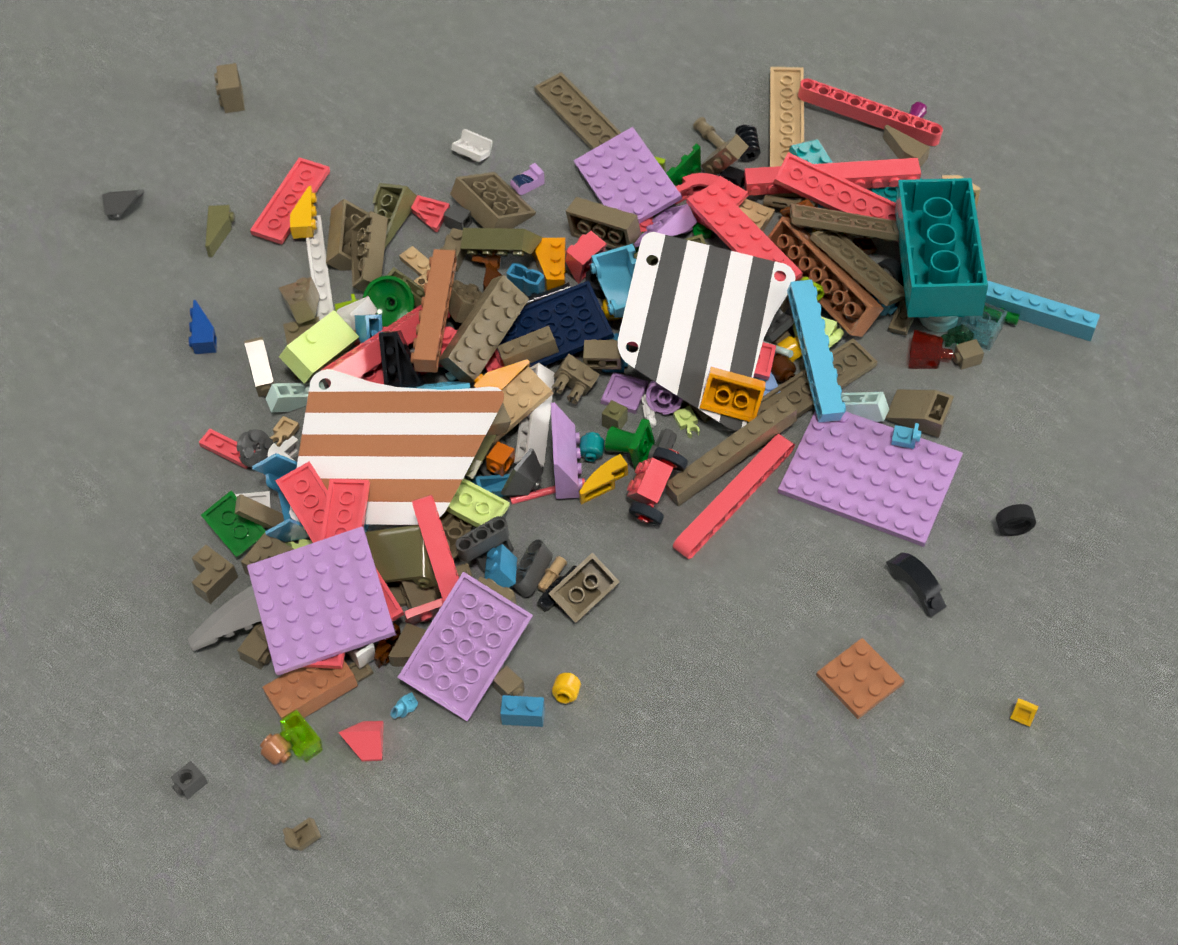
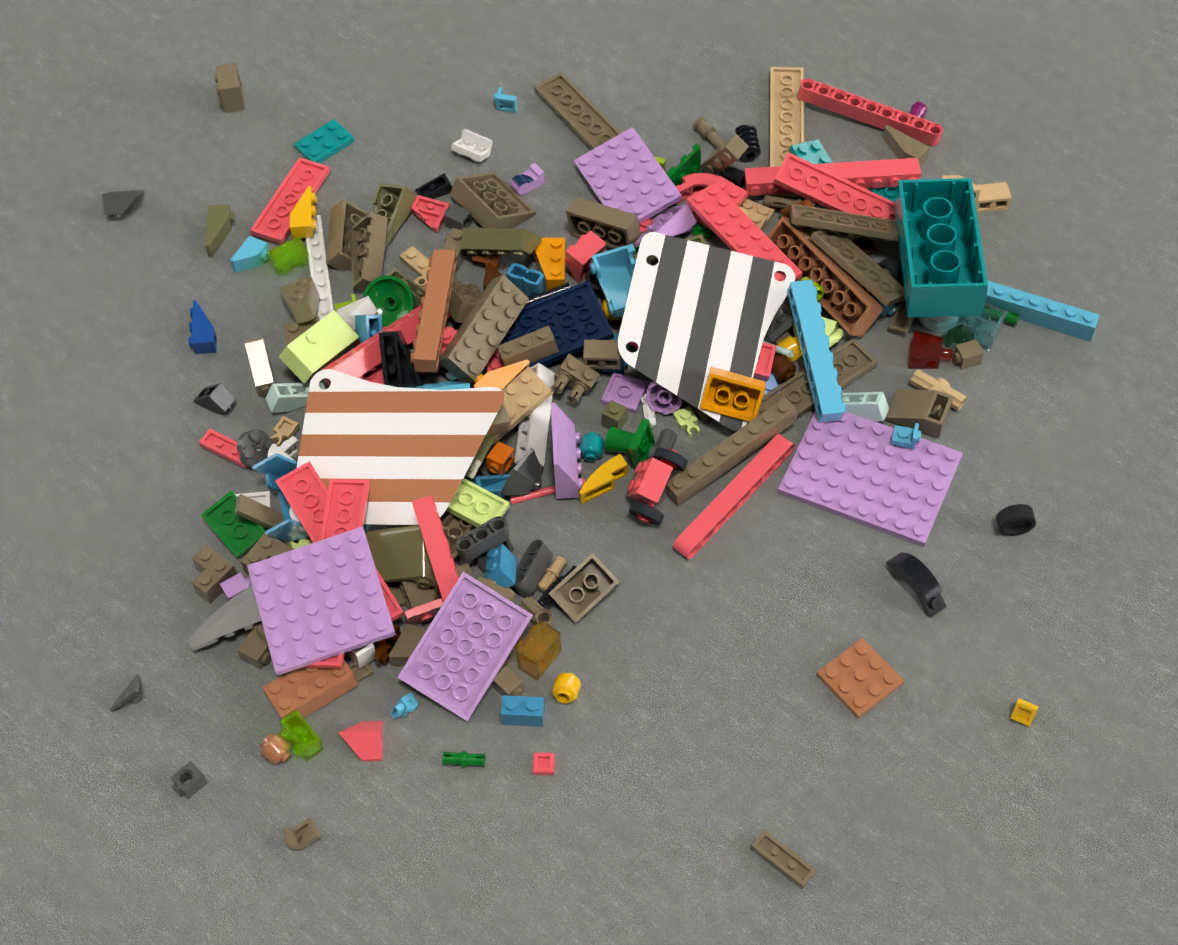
(131, 692): none -> dark grey piece
(215, 398): none -> black slope
(235, 585): none -> lavender brick
(250, 255): none -> medium azure slope
(287, 255): none -> clear neon green brick
(324, 142): none -> teal plate
(435, 188): none -> black slope
(464, 759): none -> green pin
(505, 102): none -> medium azure bracket
(537, 611): none -> dark tan piece
(538, 650): none -> clear yellow brick
(543, 763): none -> coral tile
(783, 859): none -> dark tan plate
(926, 382): none -> tan piece
(993, 197): none -> tan brick

